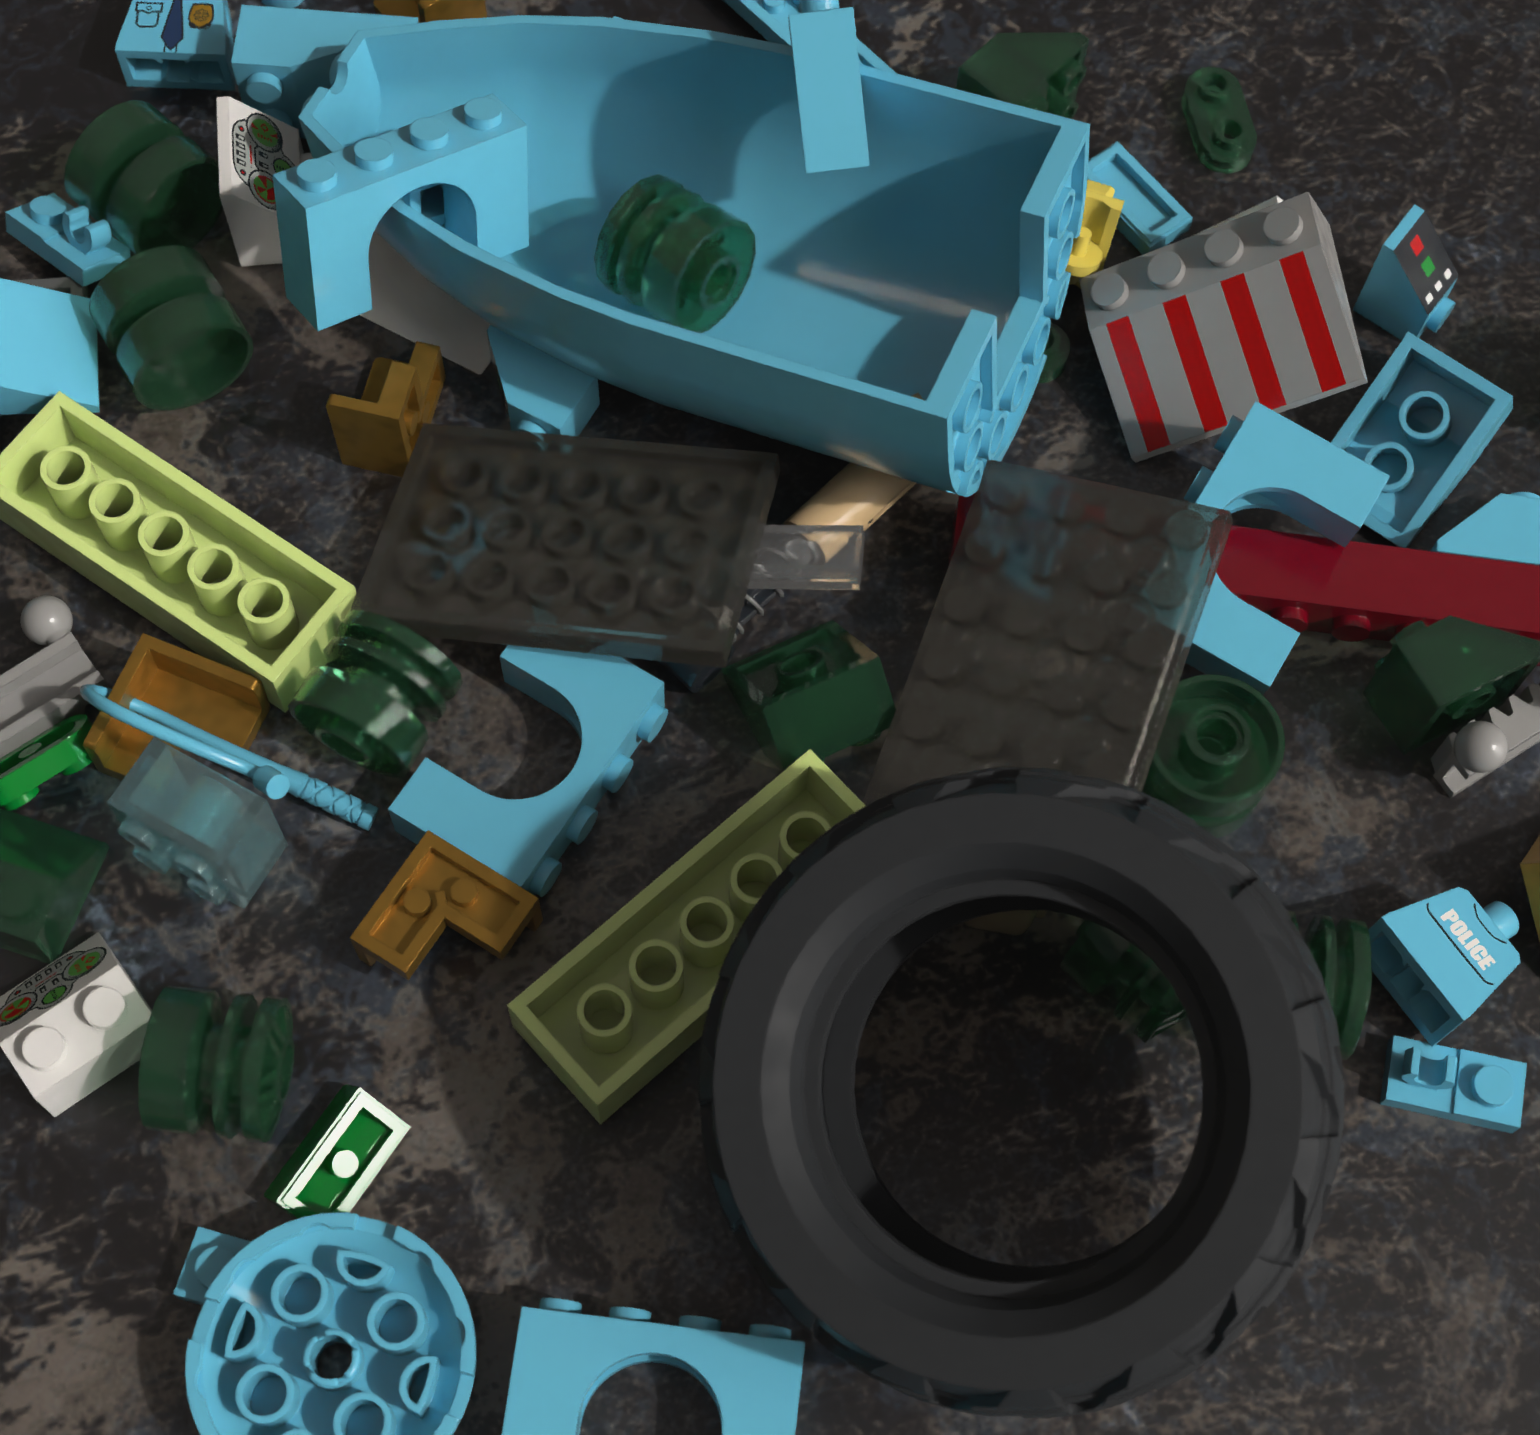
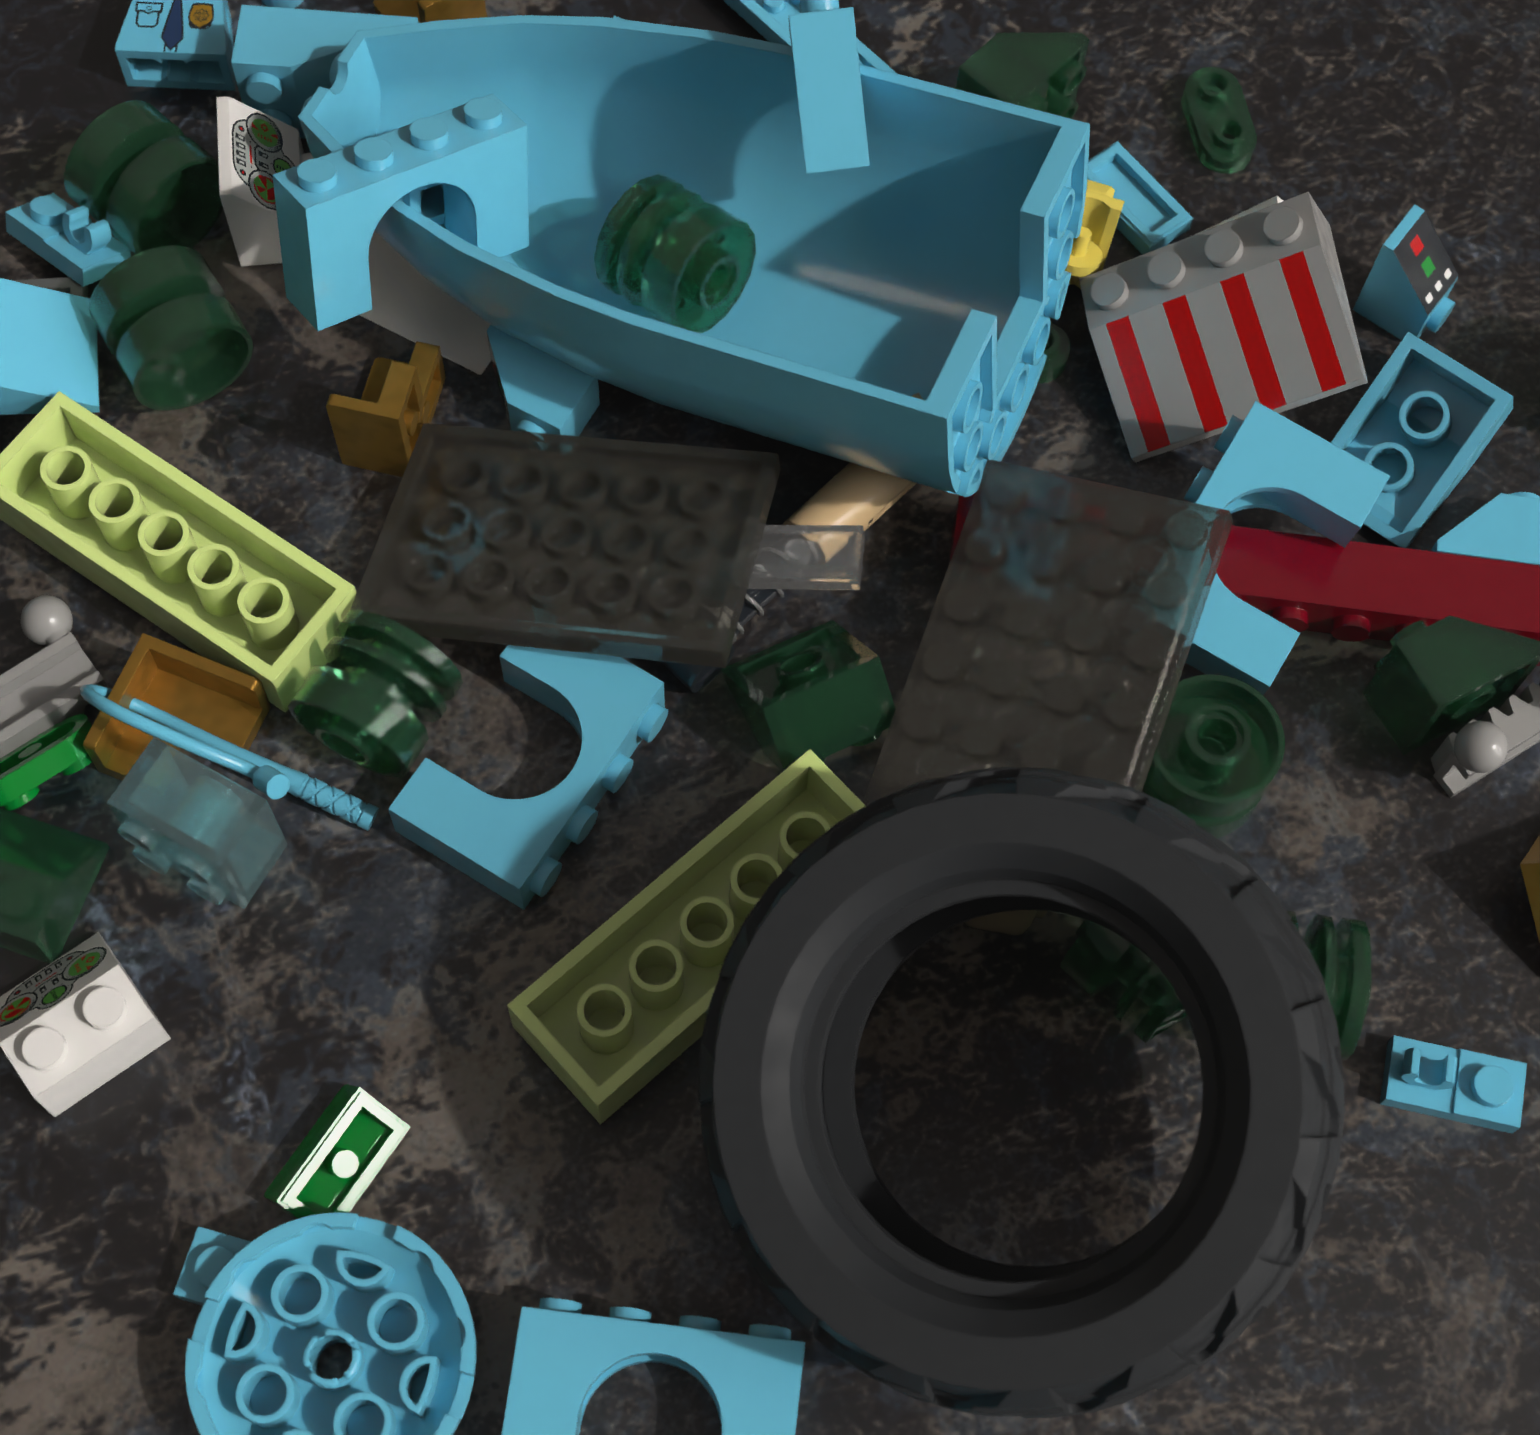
(204, 1063): clear green wheel -> none
(439, 890): pearl gold panel -> none
(1443, 957): medium azure torso -> none

